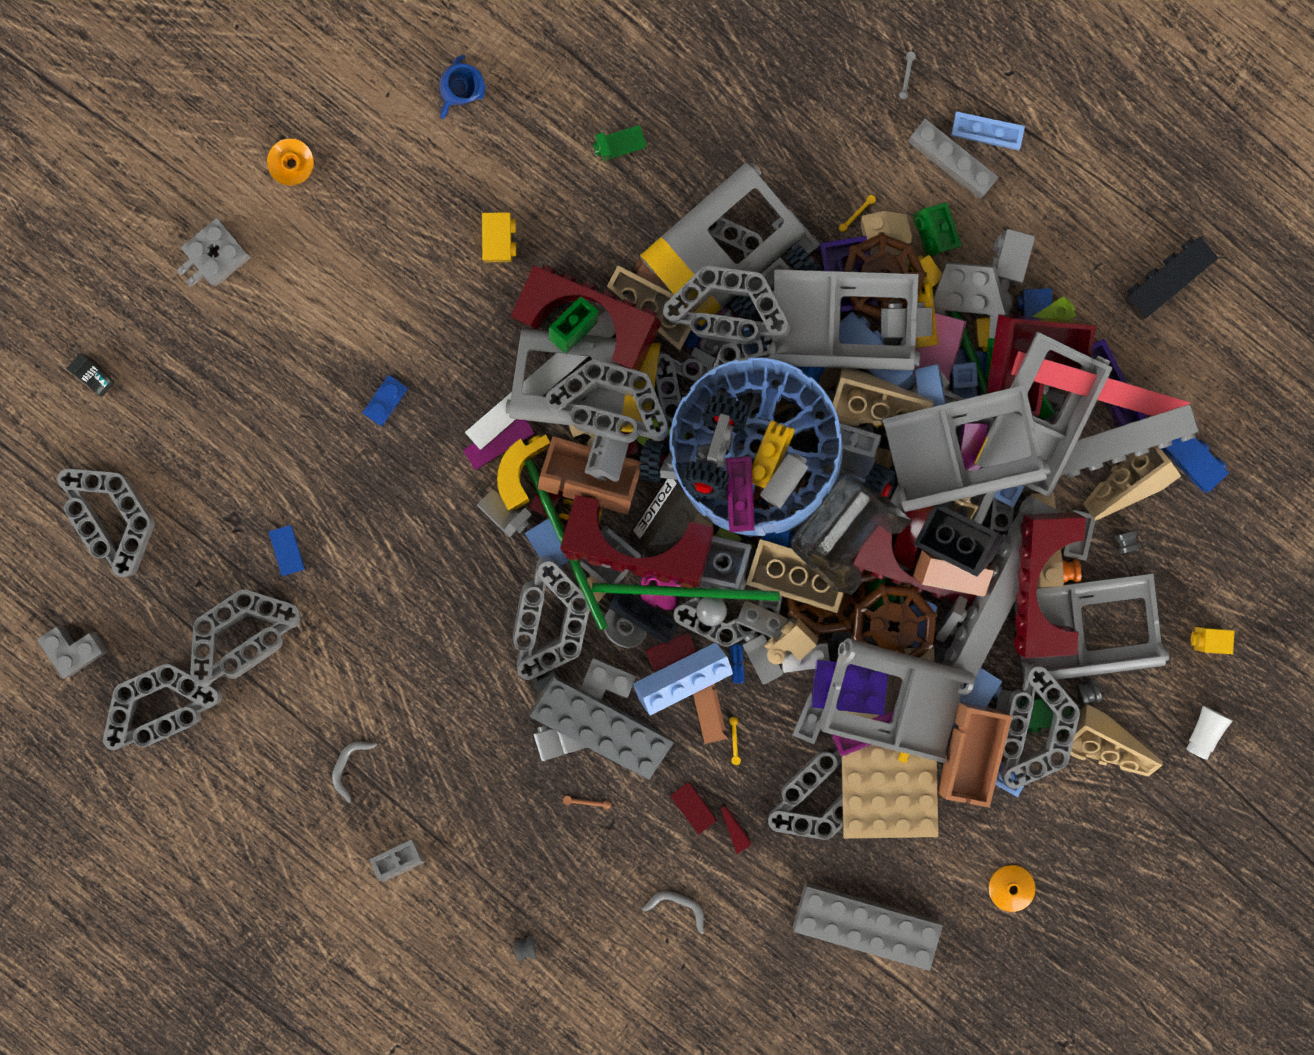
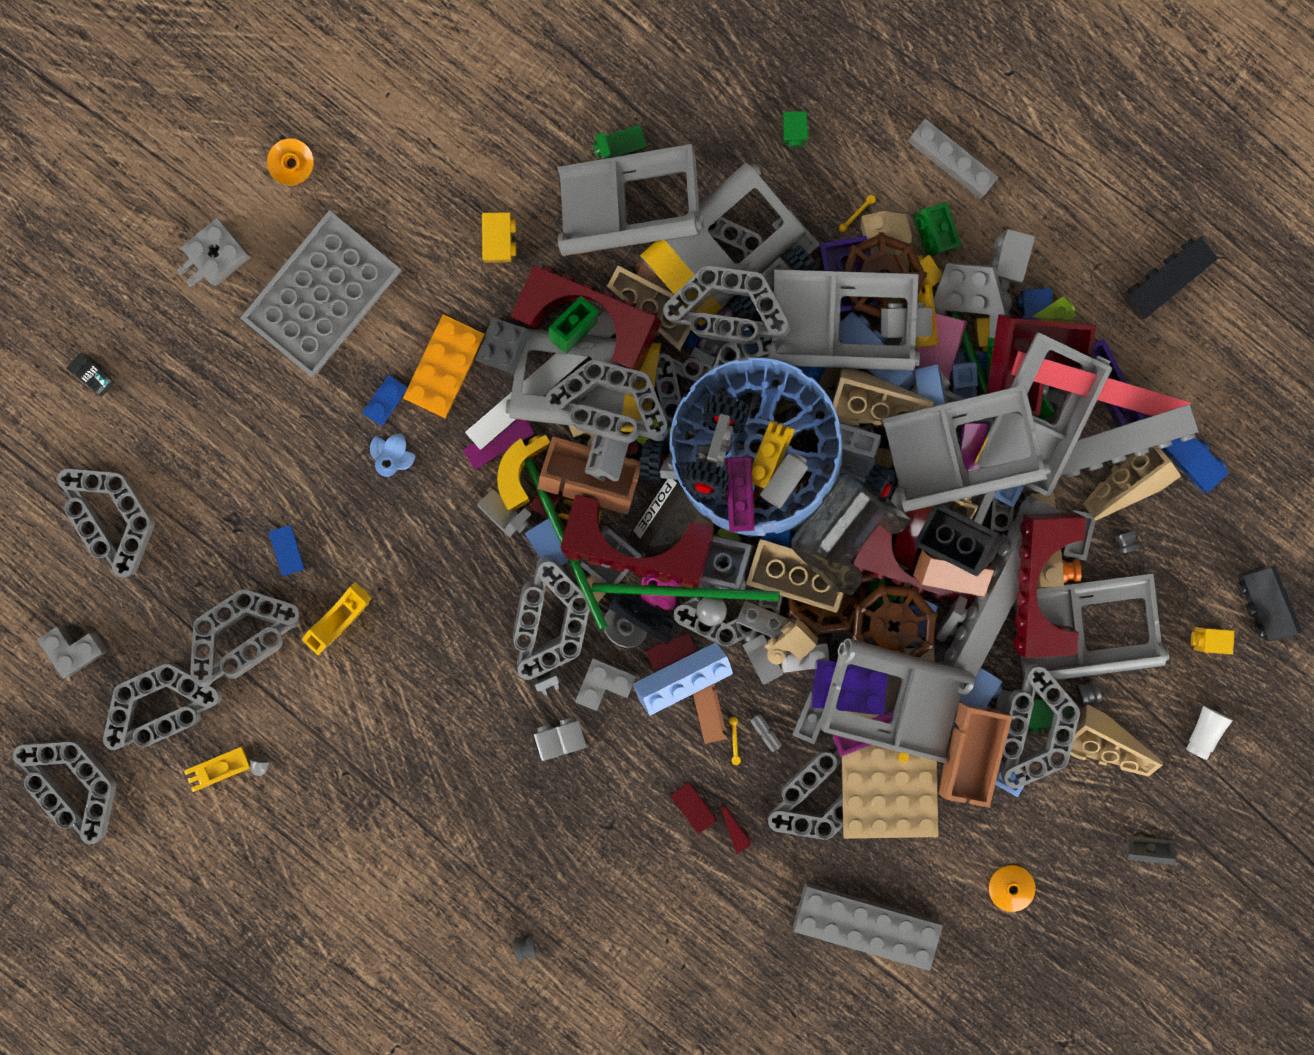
(56, 812): none -> light grey piece
(218, 768): none -> yellow hinge
(259, 766): none -> light grey hinge
(321, 294): none -> light grey plate
(337, 619): none -> yellow arch
(341, 762): light grey animal -> none
(392, 451): none -> light blue plate
(397, 861): light grey hinge -> none
(444, 366): none -> light orange plate
(460, 85): blue piece -> none
(502, 345): none -> dark grey plate
(568, 800): nougat hinge -> none
(596, 201): none -> light grey piece
(601, 727): dark grey plate -> none
(681, 899): light grey animal -> none
(736, 656): blue piece -> none
(763, 729): none -> light grey piece
(795, 128): none -> green brick
(910, 57): light grey hinge -> none
(987, 131): light blue plate -> none
(1150, 850): none -> dark grey plate
(1268, 603): none -> black slope

